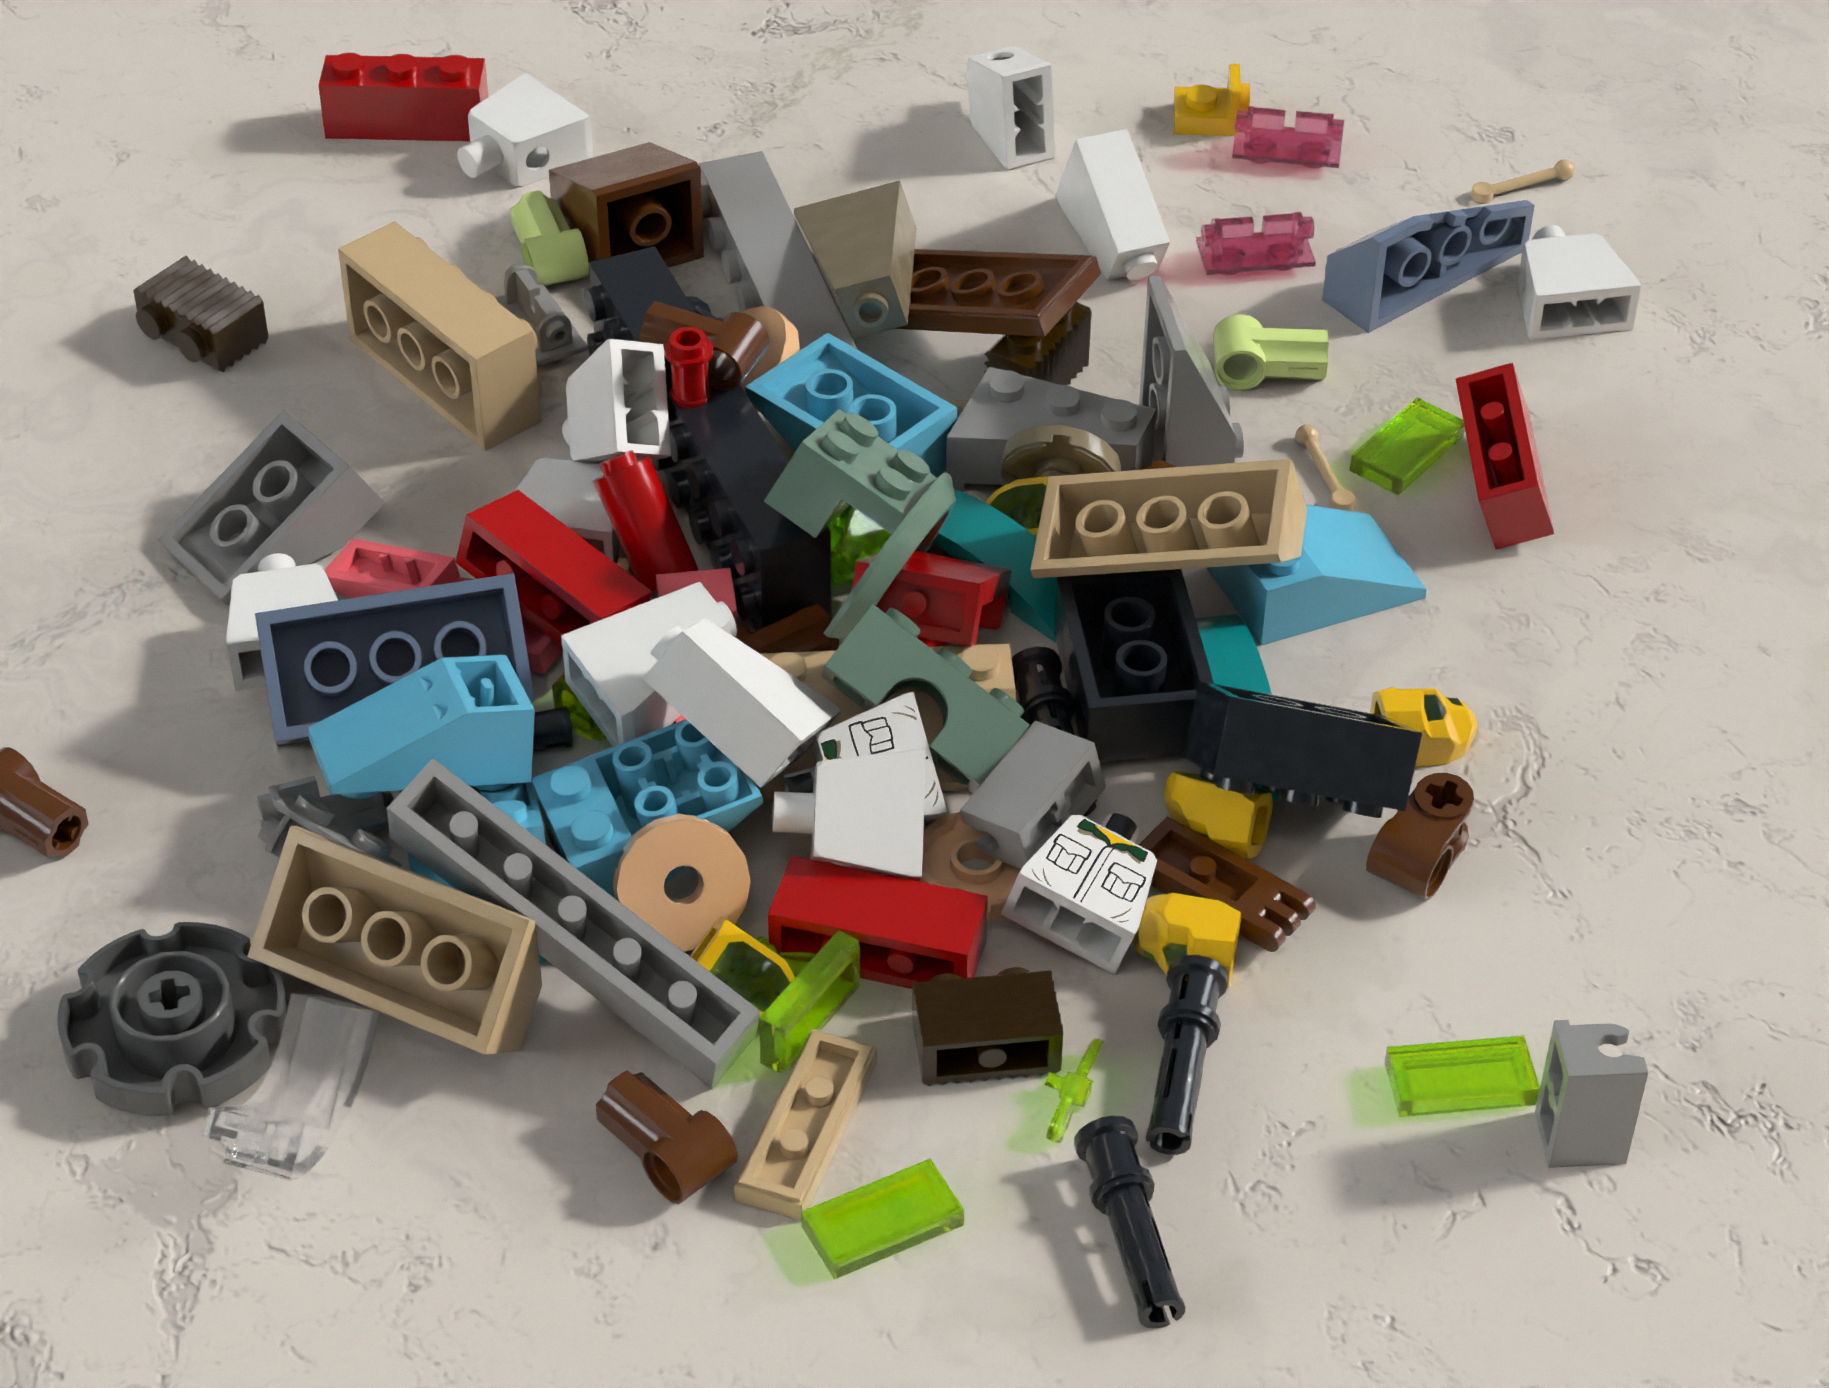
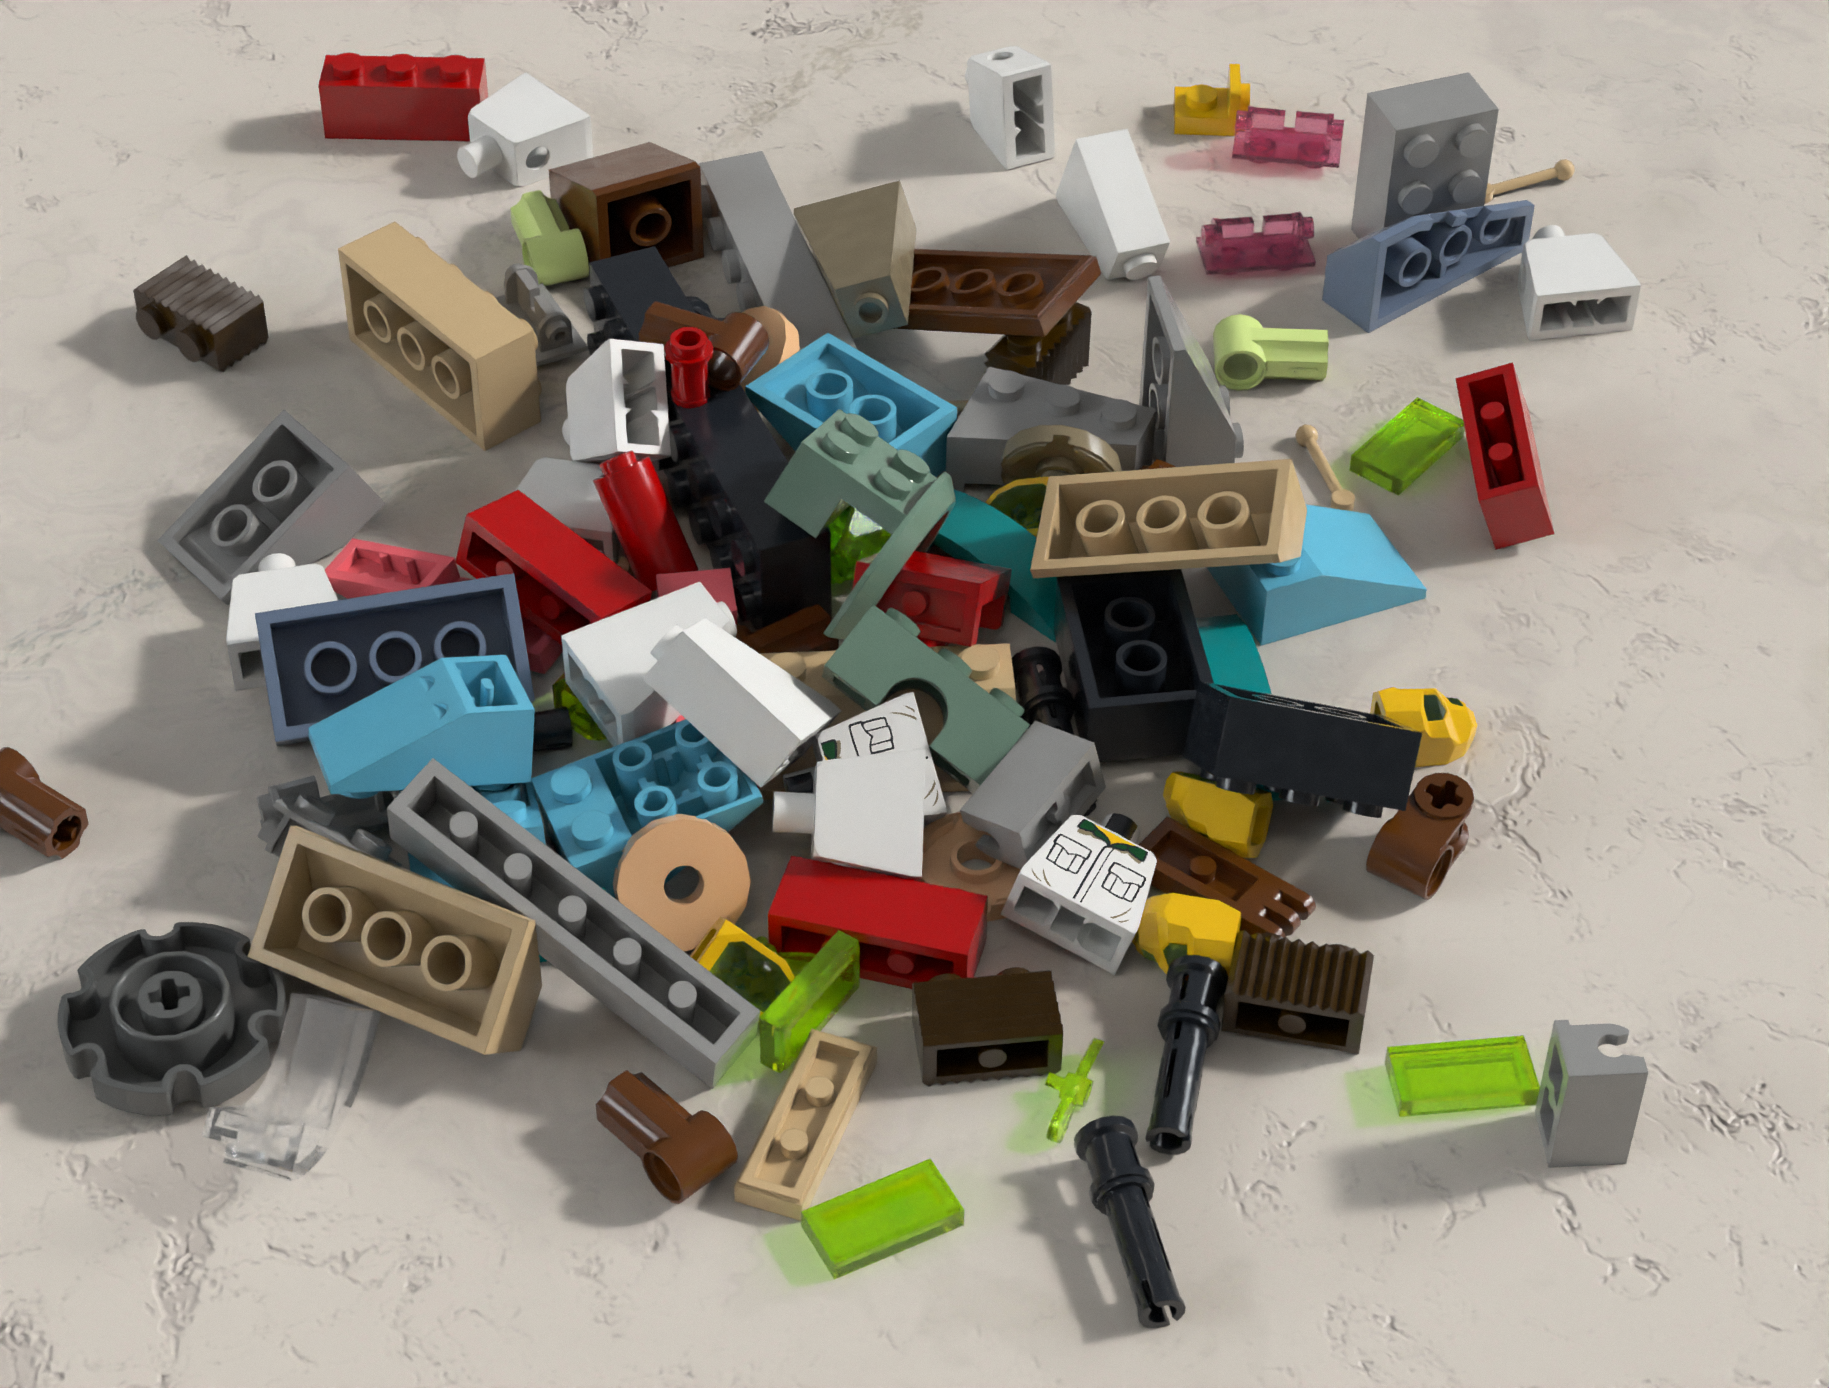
(1297, 991): none -> dark brown brick
(1423, 151): none -> light grey brick

